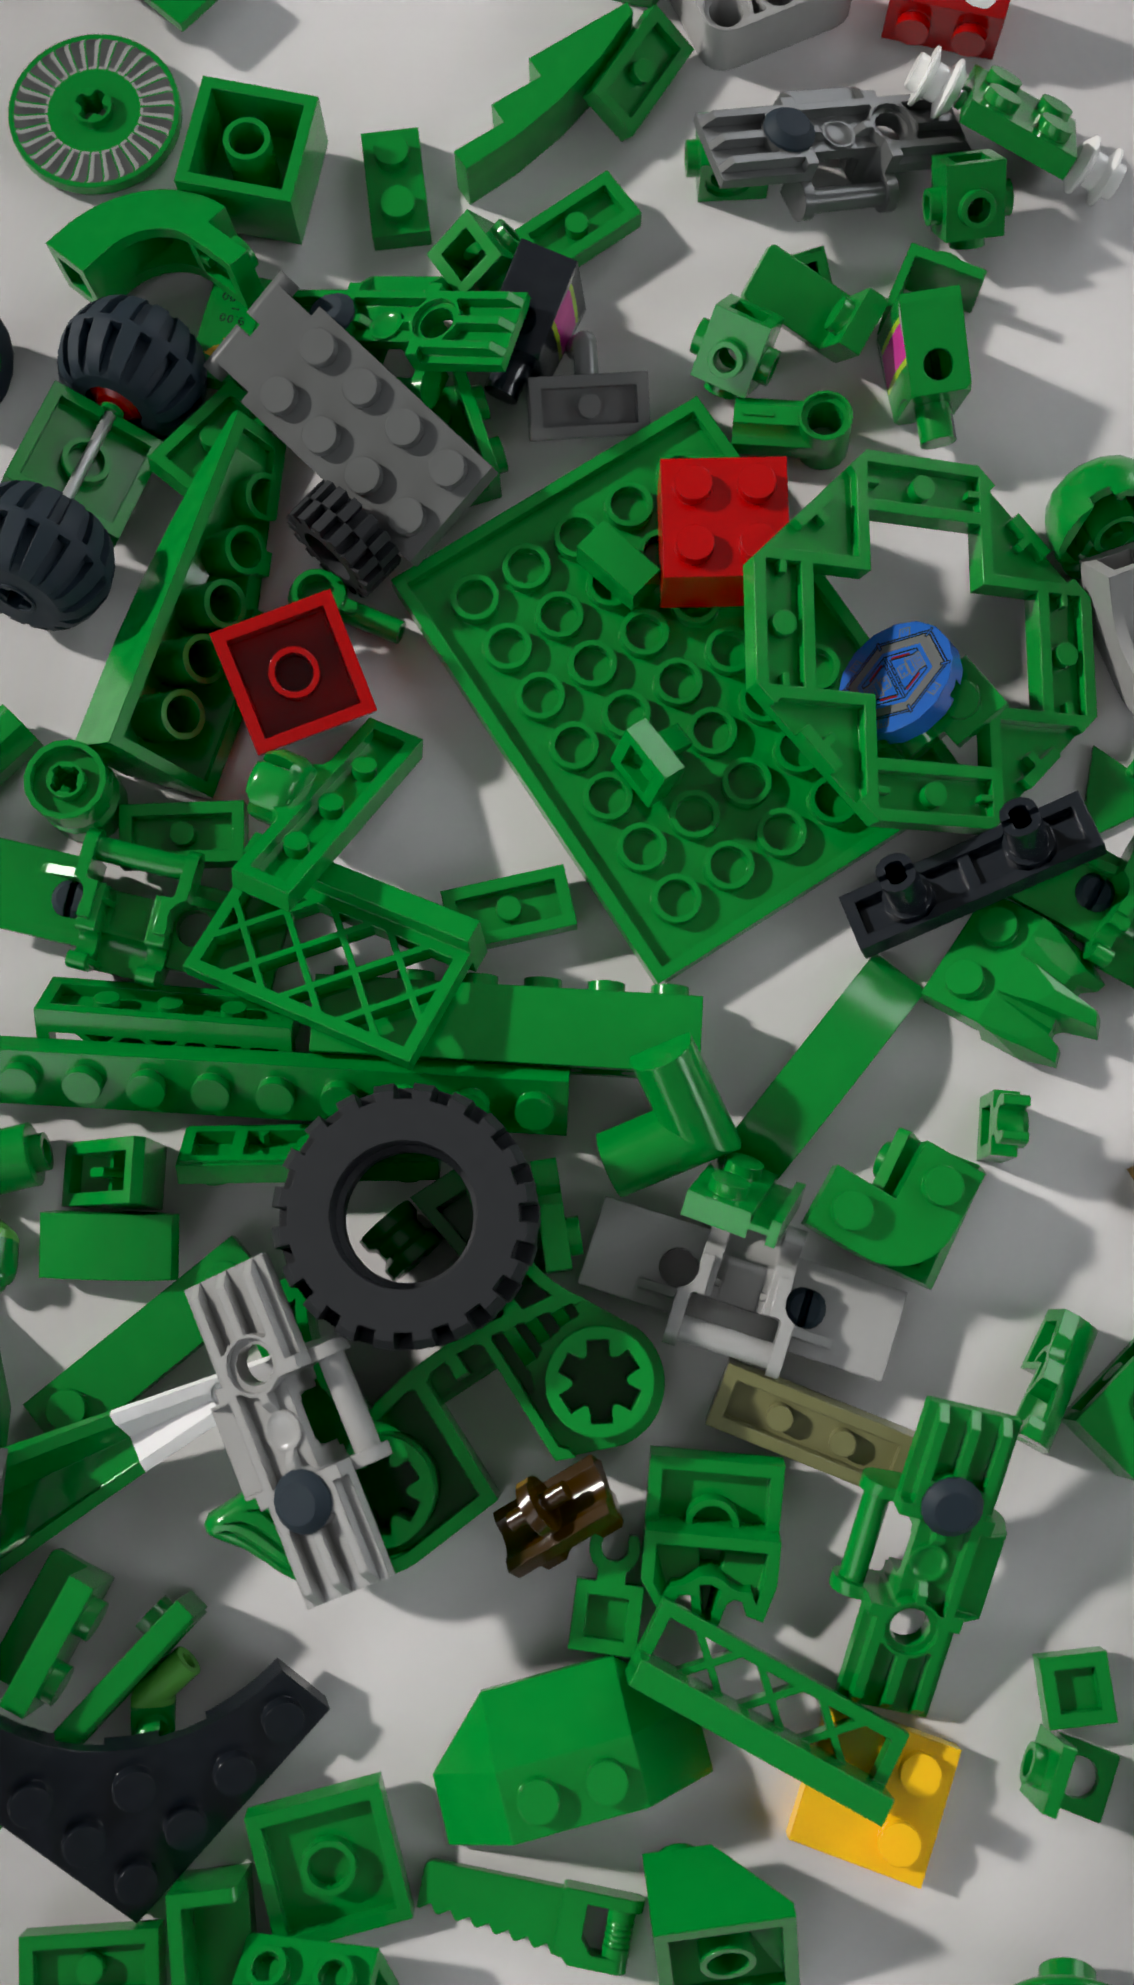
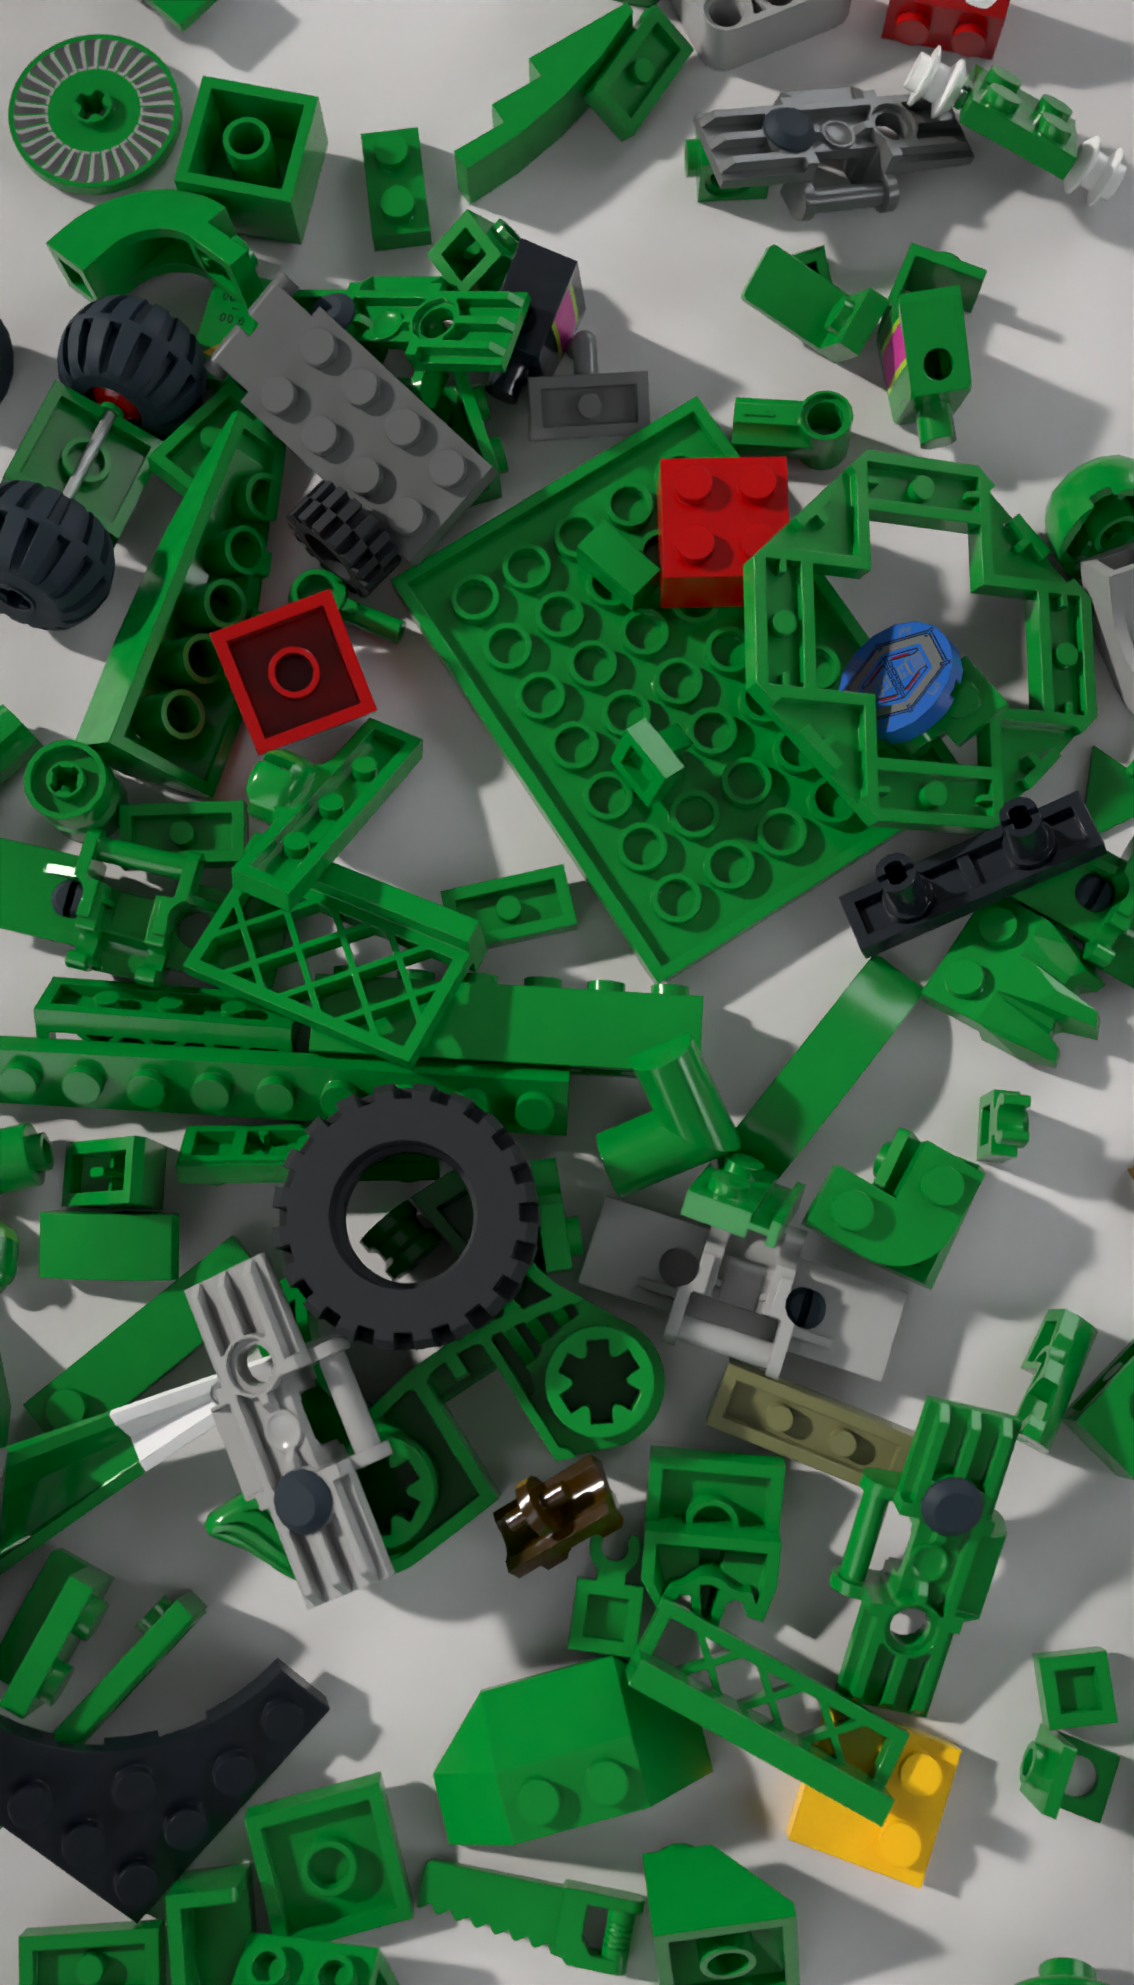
(155, 1695): bright green arm -> none
(585, 220): green plate -> none
(736, 348): green brick -> none
(968, 198): green brick -> none

